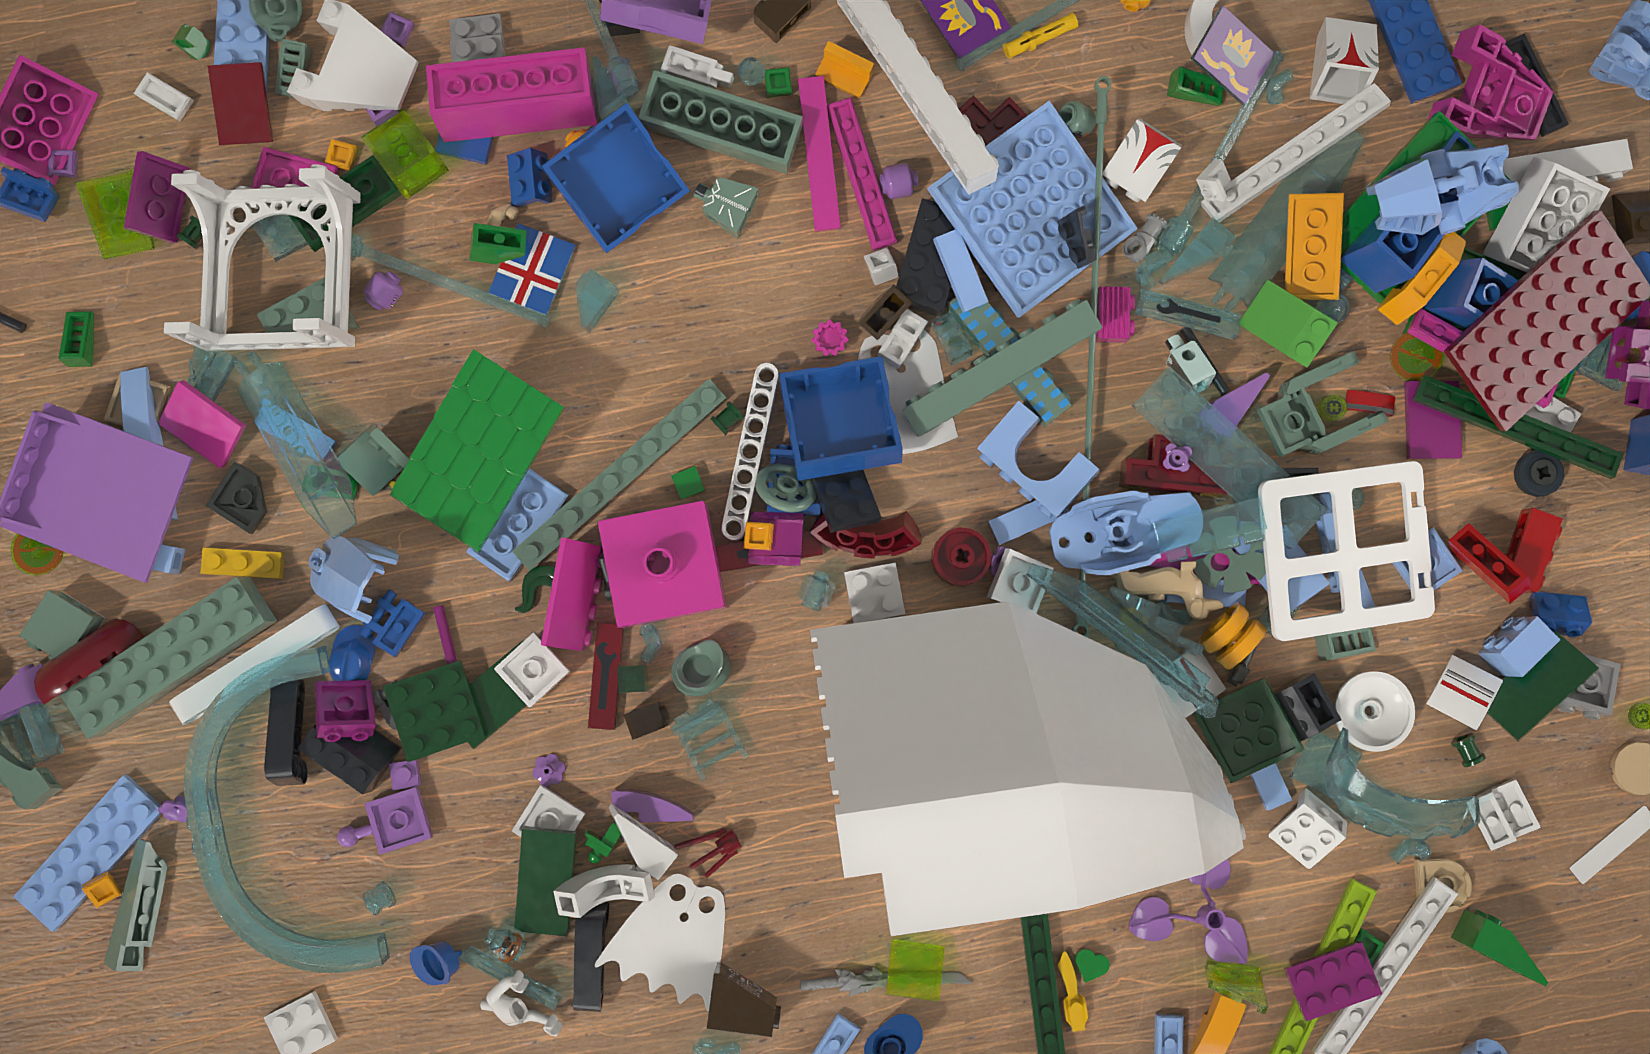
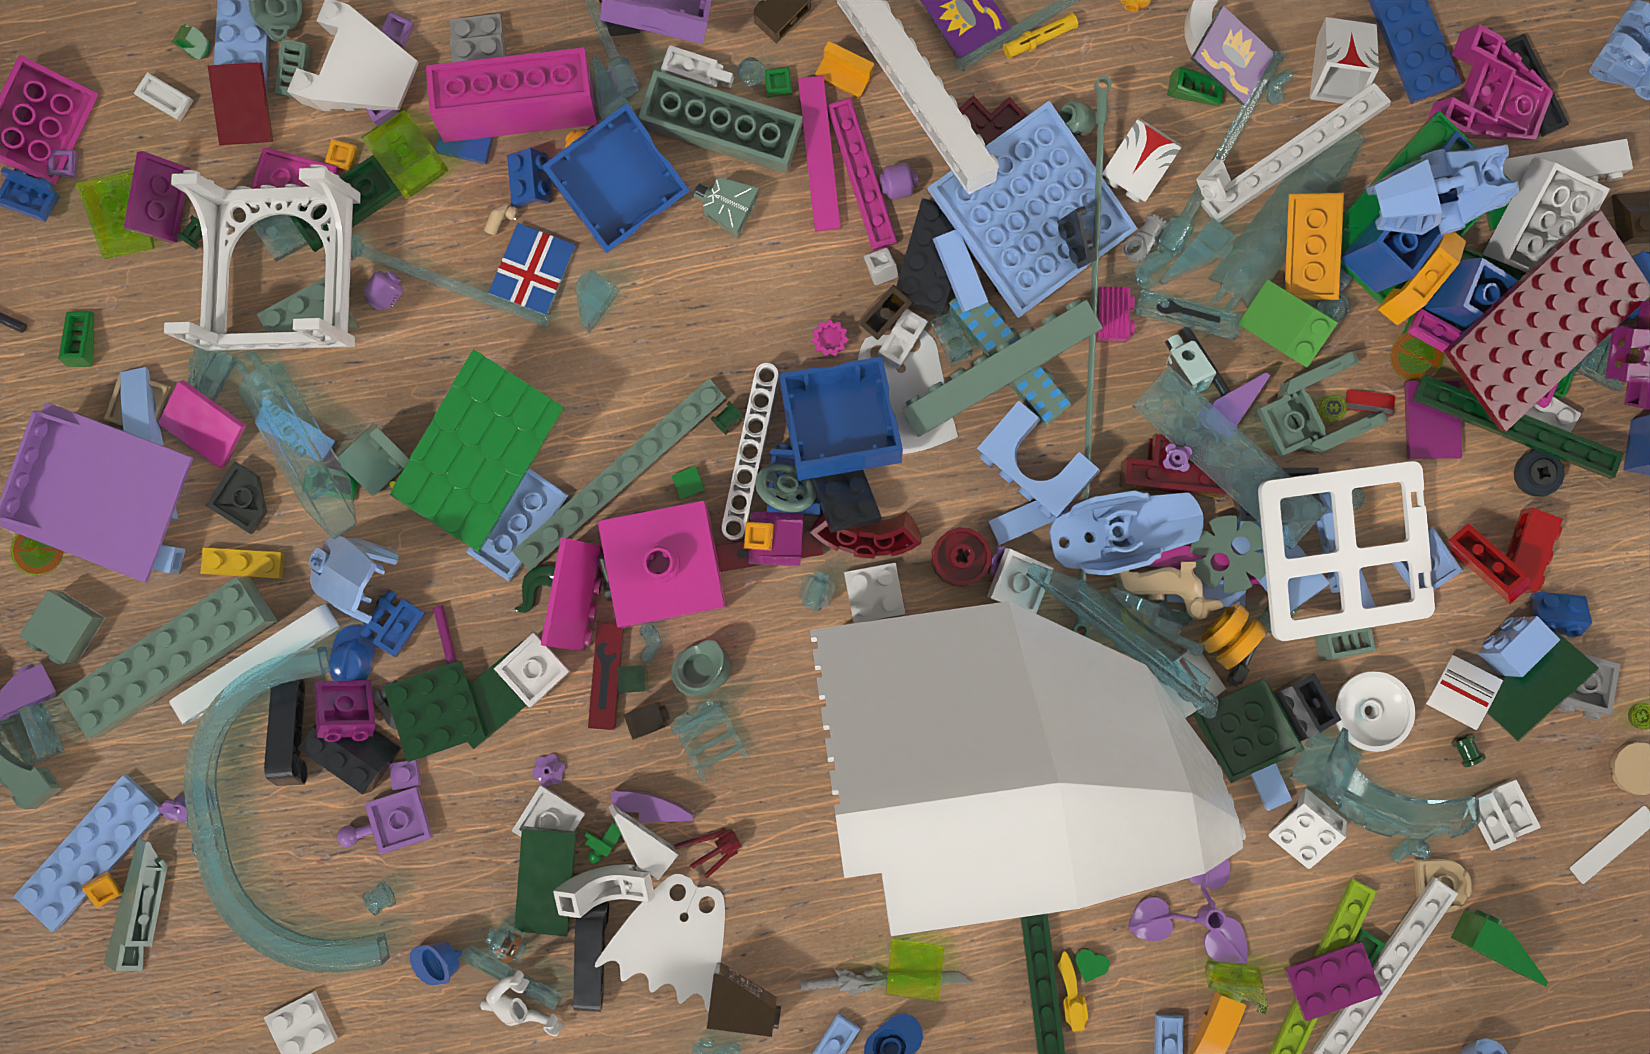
(84, 658): dark red brick -> none
(496, 243): green slope -> none
(1215, 524): clear light blue windscreen -> none

